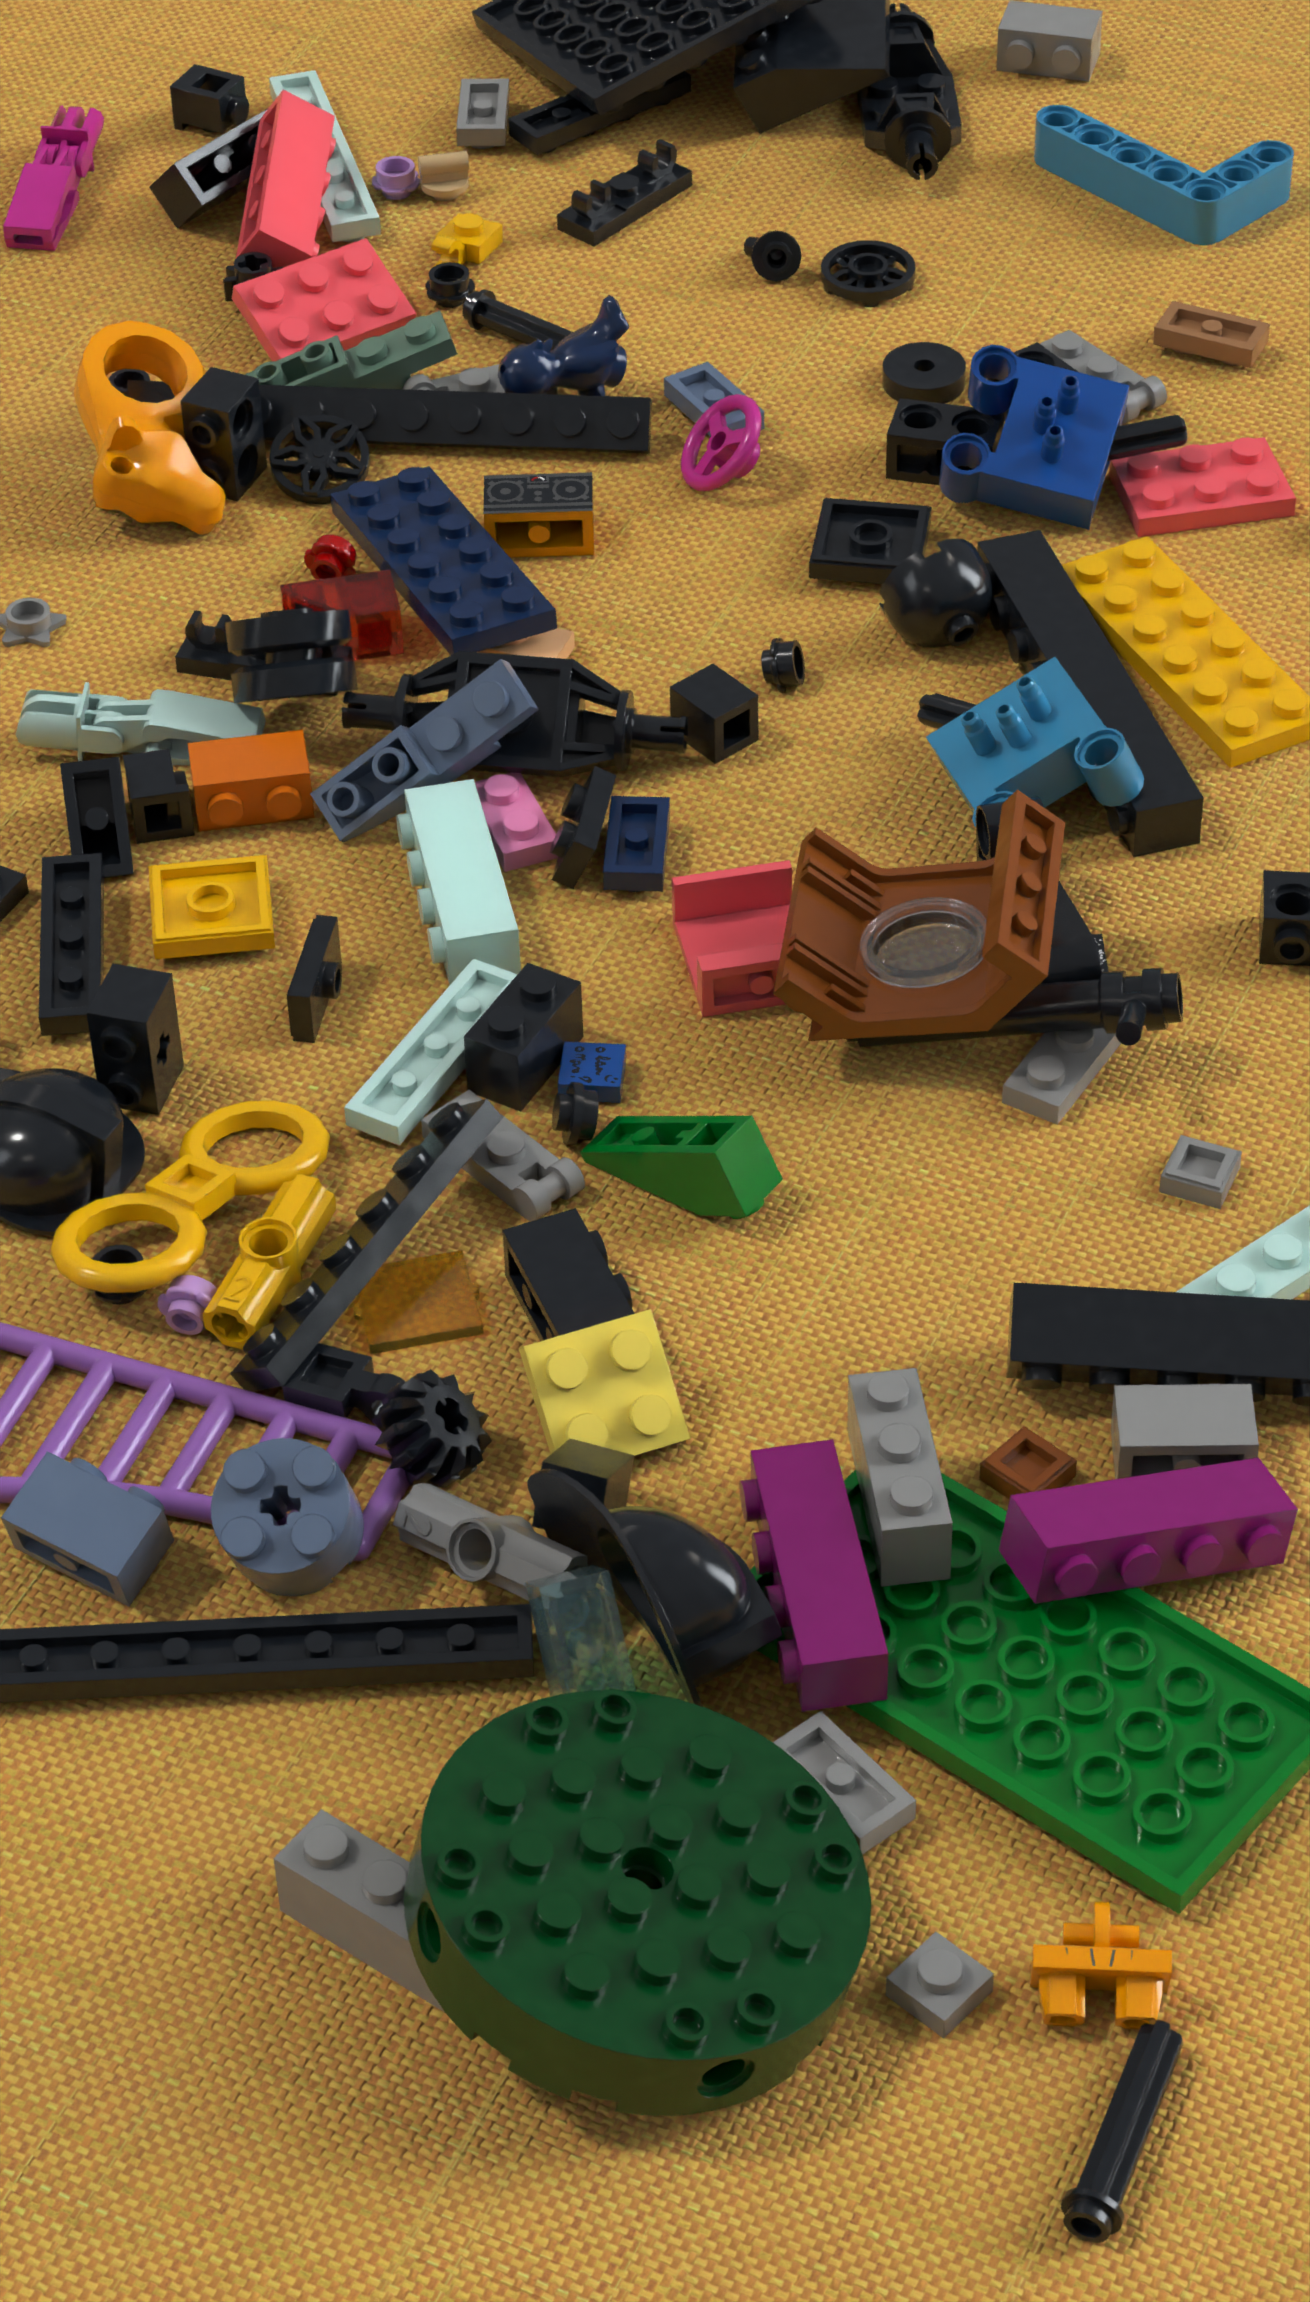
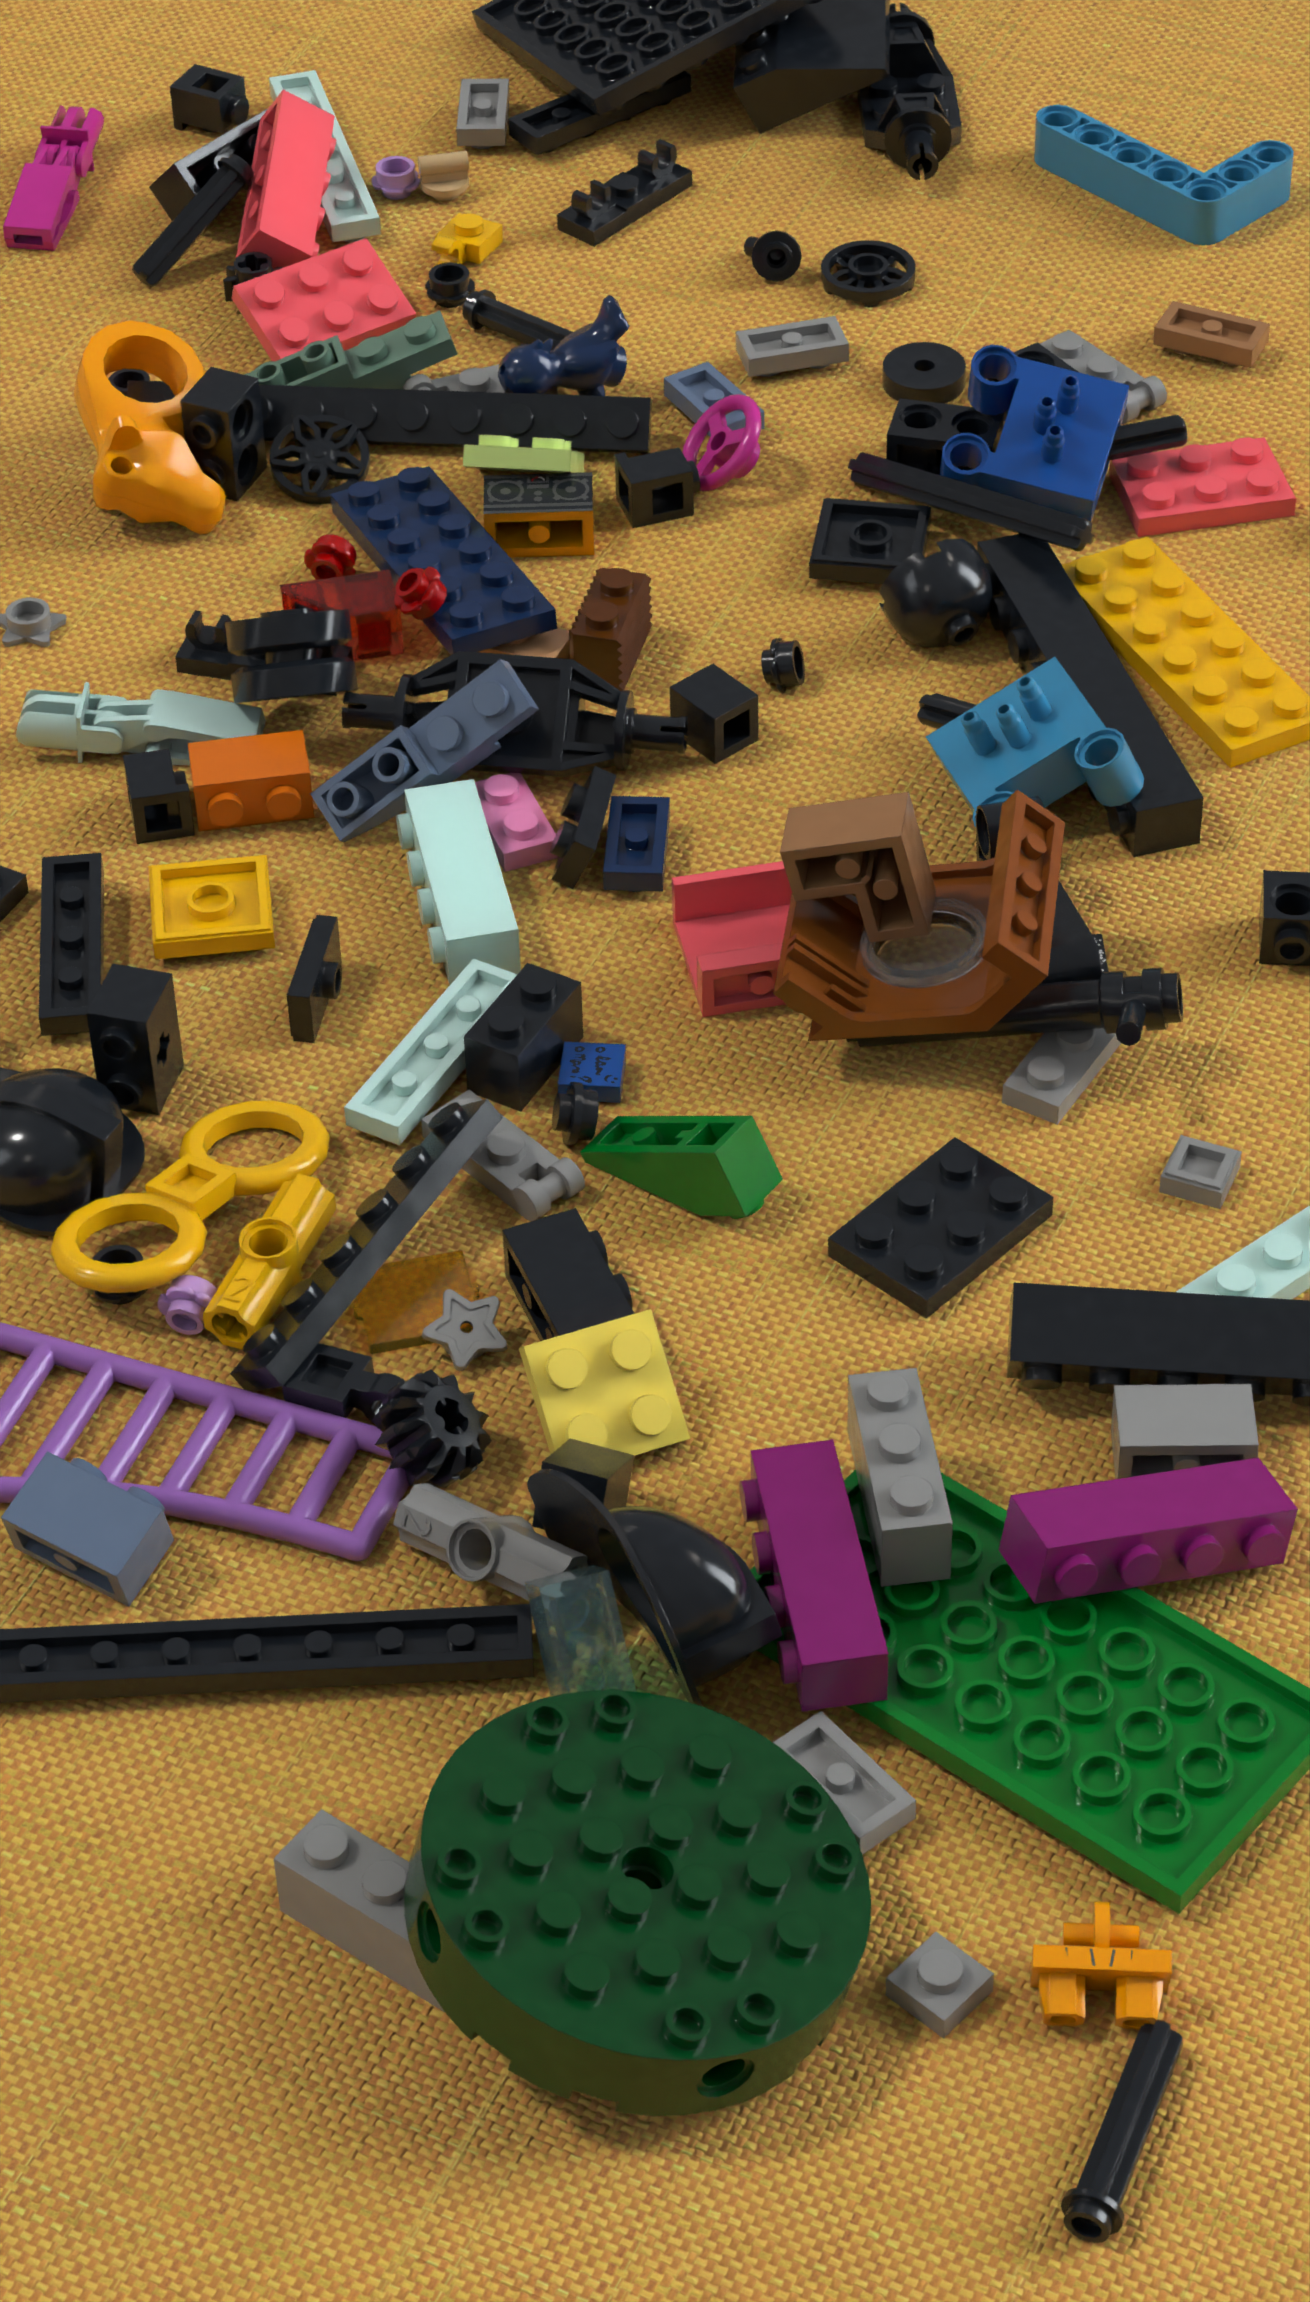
(98, 813): black slope -> none
(193, 219): none -> black axle
(264, 1485): sand blue brick -> none
(420, 592): none -> red plate
(466, 1346): none -> light grey plate
(503, 454): none -> yellowish green plate
(612, 624): none -> reddish brown brick
(656, 486): none -> black brick
(792, 346): none -> light grey plate
(866, 851): none -> medium nougat brick
(940, 1227): none -> black plate
(972, 501): none -> black axle
(1027, 1465): dark orange tile -> none
(1049, 40): light grey brick -> none

